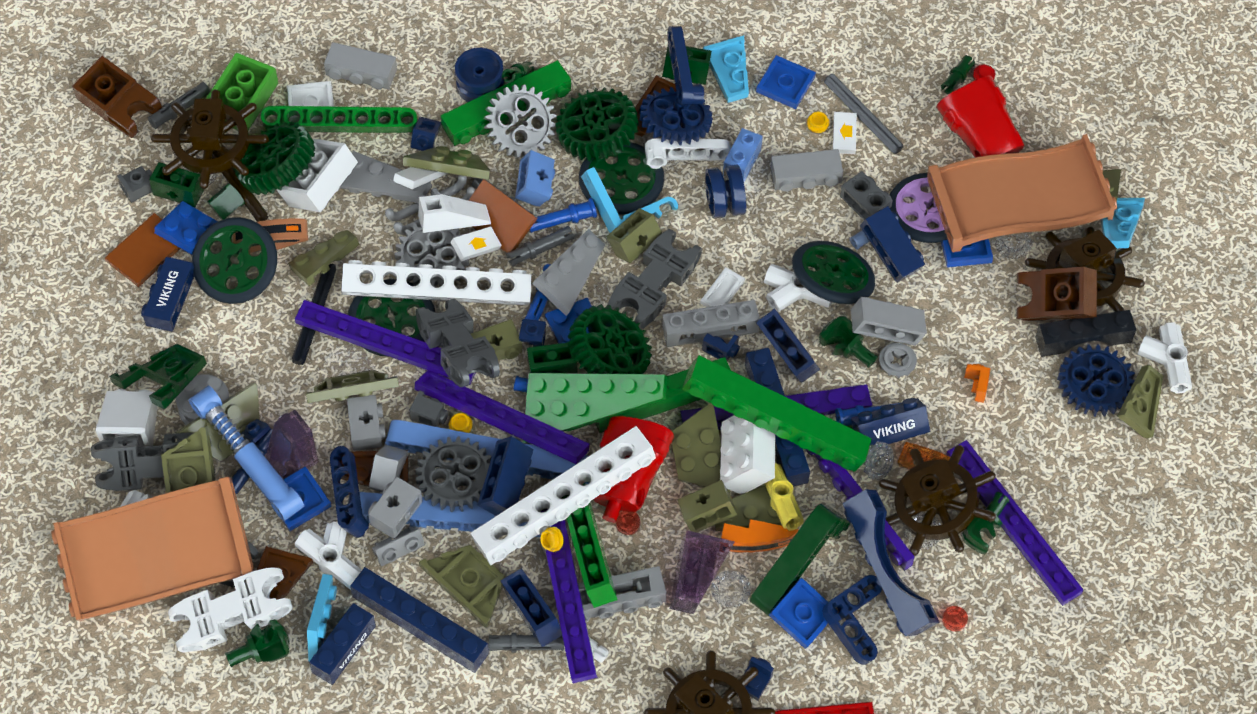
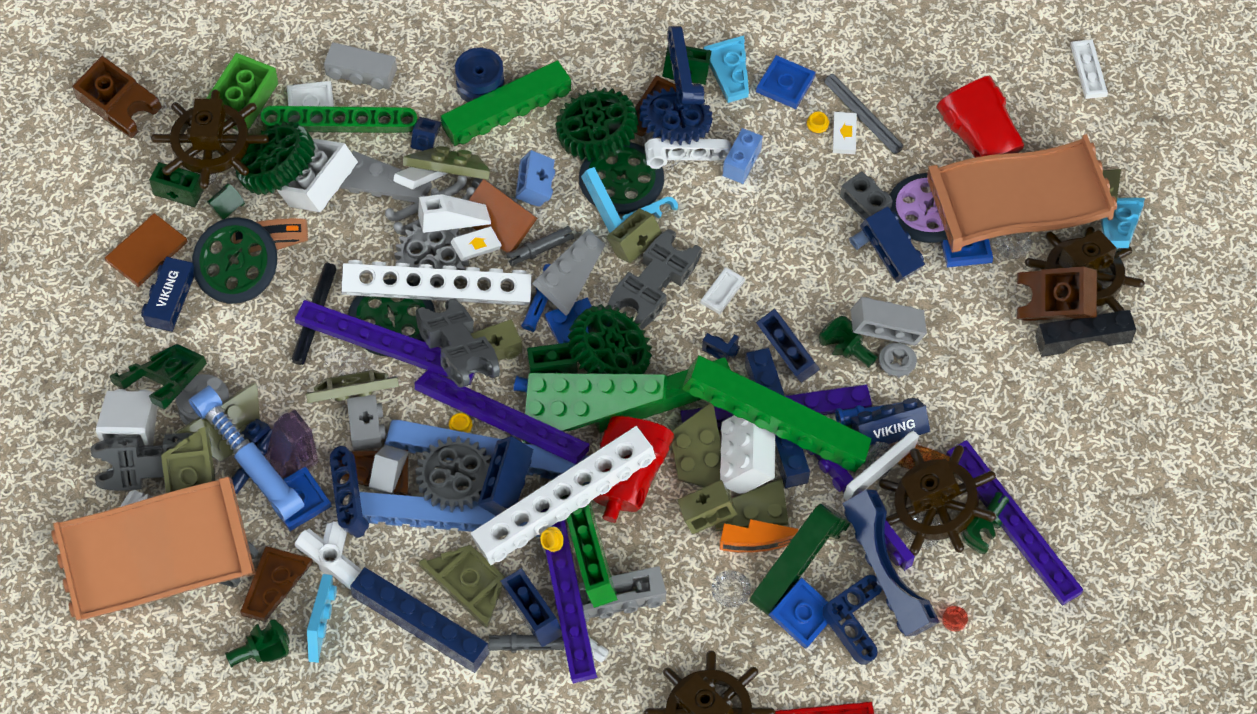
(135, 183): dark grey brick -> none
(184, 226): blue plate -> none
(185, 101): dark grey pin -> none
(213, 615): white piece -> none
(250, 200): dark brown axle -> none
(318, 259): olive wing -> none
(342, 644): dark blue brick -> none
(393, 519): light grey brick -> none
(405, 542): light grey hinge -> none
(428, 411): dark grey brick -> none
(507, 105): light grey gear -> none
(517, 71): dark green pin -> none
(533, 332): dark blue bracket -> none
(572, 213): blue pin -> none
(628, 522): clear red tile -> none
(696, 567): clear purple wedge -> none
(712, 320): light grey brick -> none
(725, 191): dark blue wheel -> none
(760, 682): dark blue bracket -> none
(783, 500): light yellow piece -> none
(786, 289): white piece -> none
(806, 170): light grey brick -> none
(833, 272): wedge -> none
(881, 465): none -> white tile
(958, 74): dark green pin -> none
(980, 376): orange bracket -> none
(983, 70): red plate -> none
(1081, 365): dark blue gear -> none
(1088, 69): none -> white tile
(1142, 402): olive wing -> none
(1163, 351): white piece -> none

